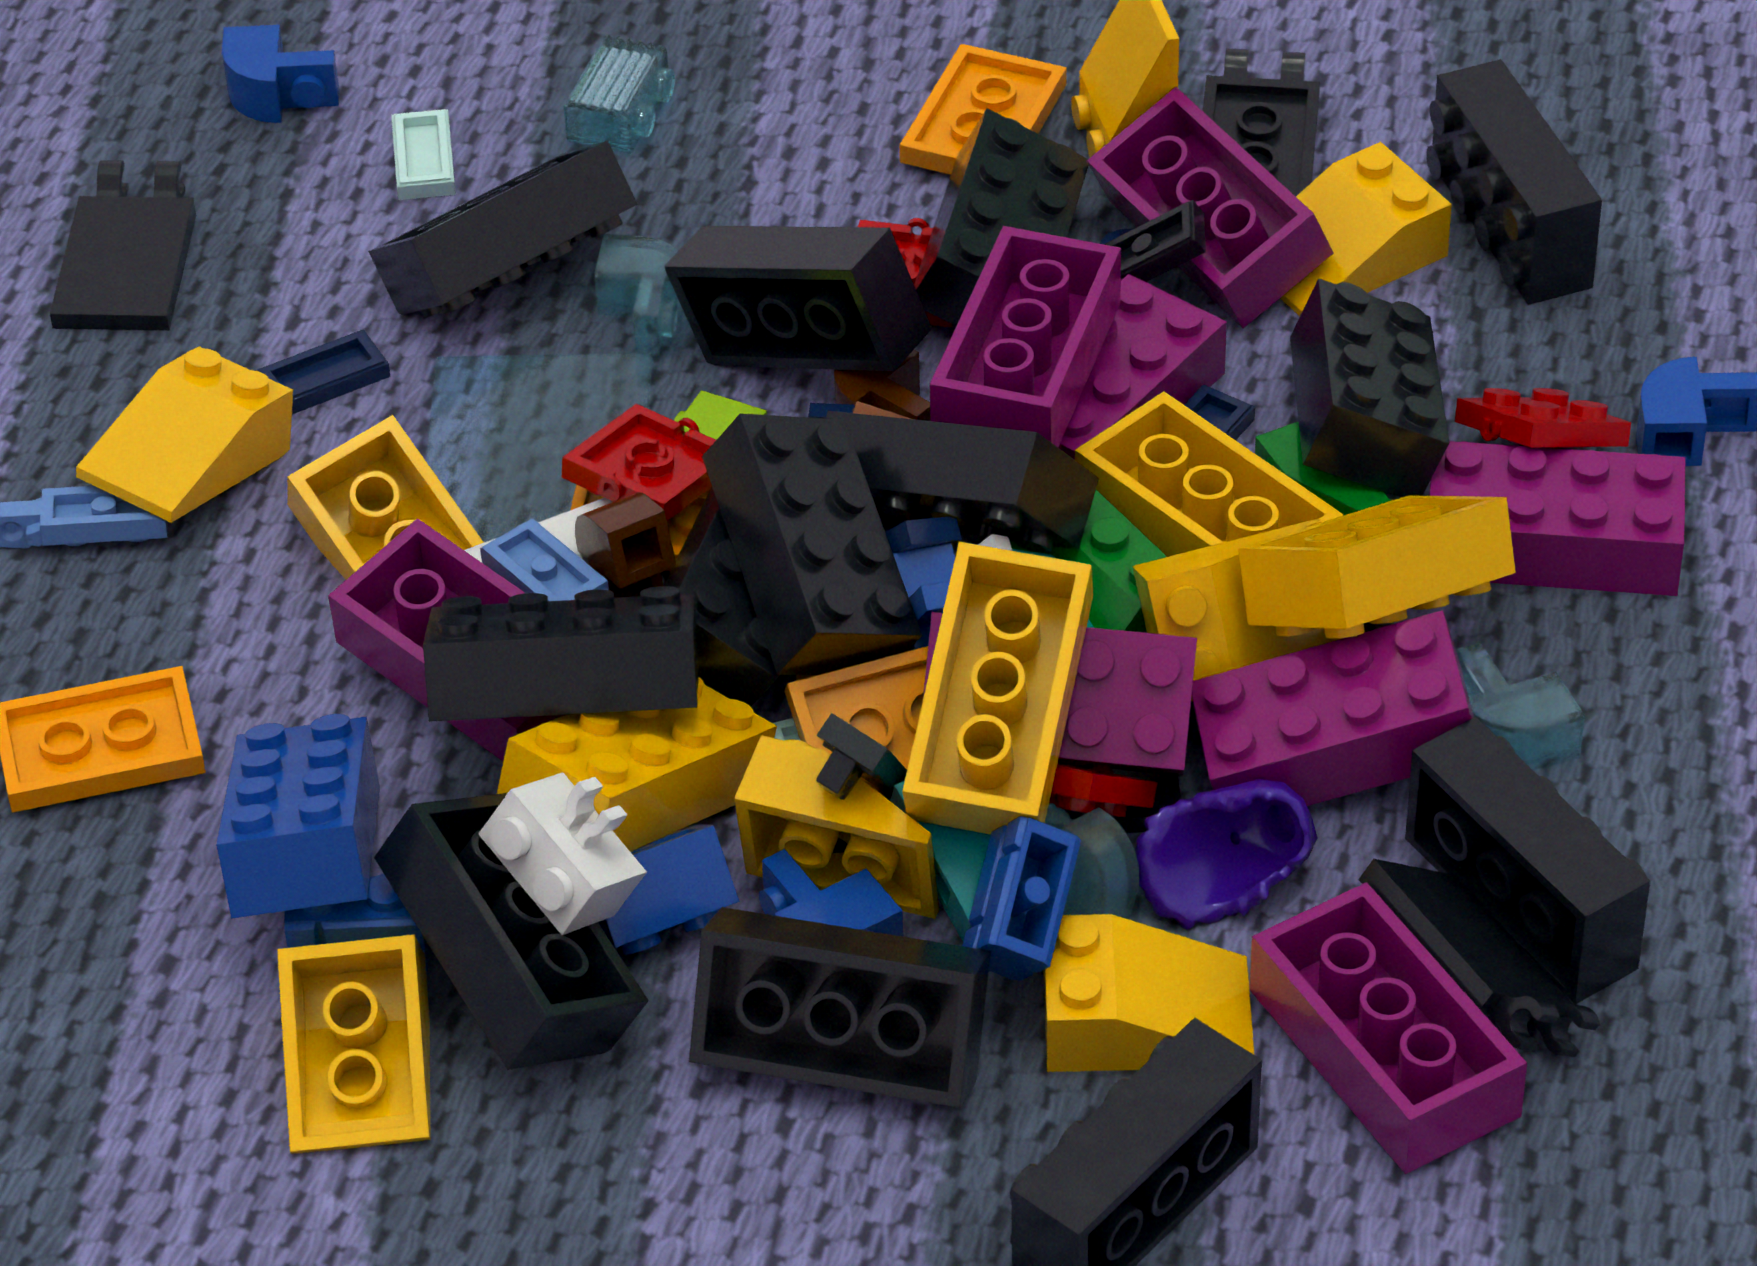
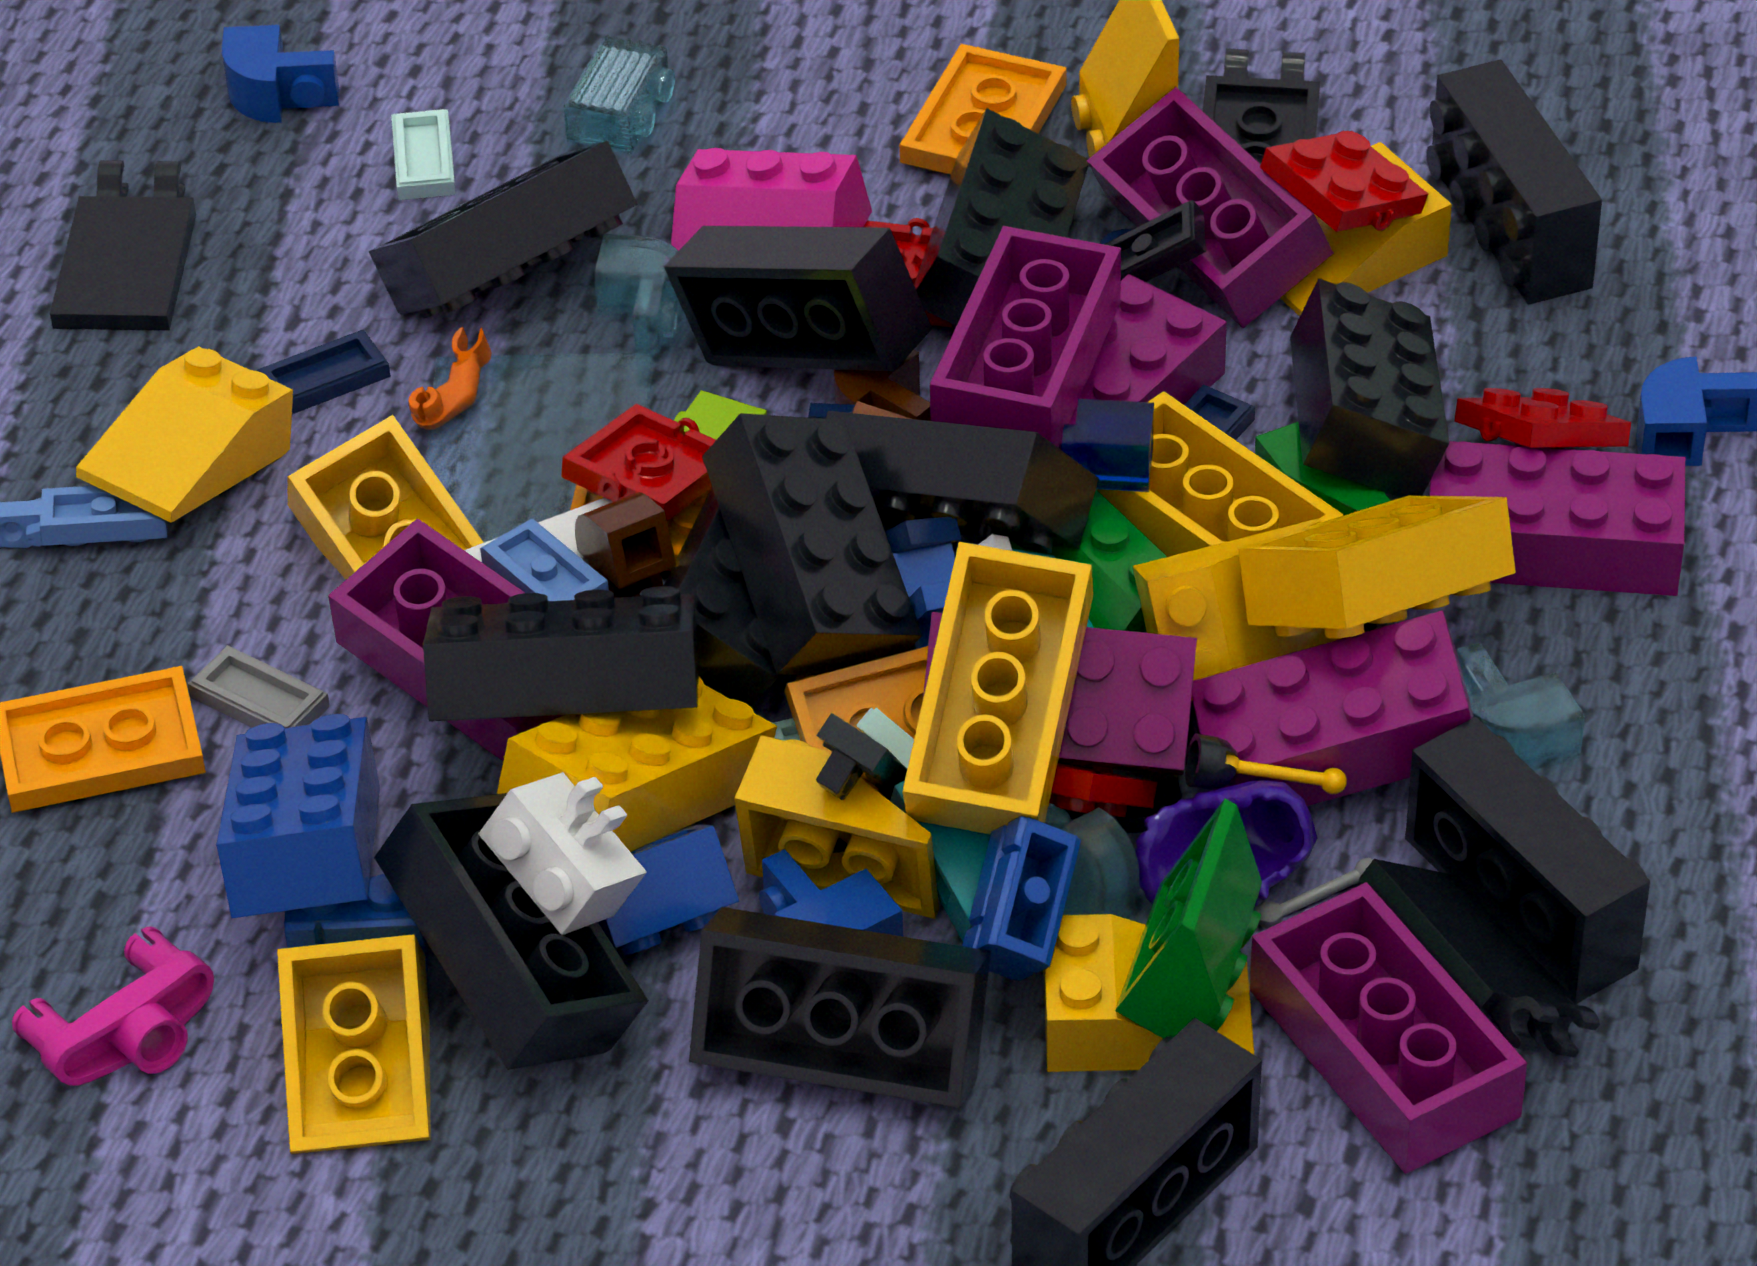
(133, 1025): none -> dark pink connector
(256, 691): none -> light grey tile
(440, 405): none -> orange arm
(768, 191): none -> dark pink slope
(887, 733): none -> light aqua tile
(1113, 442): none -> clear blue brick
(1196, 932): none -> green slope
(1214, 764): none -> hinge
(1273, 913): none -> light grey hinge
(1344, 181): none -> red plate

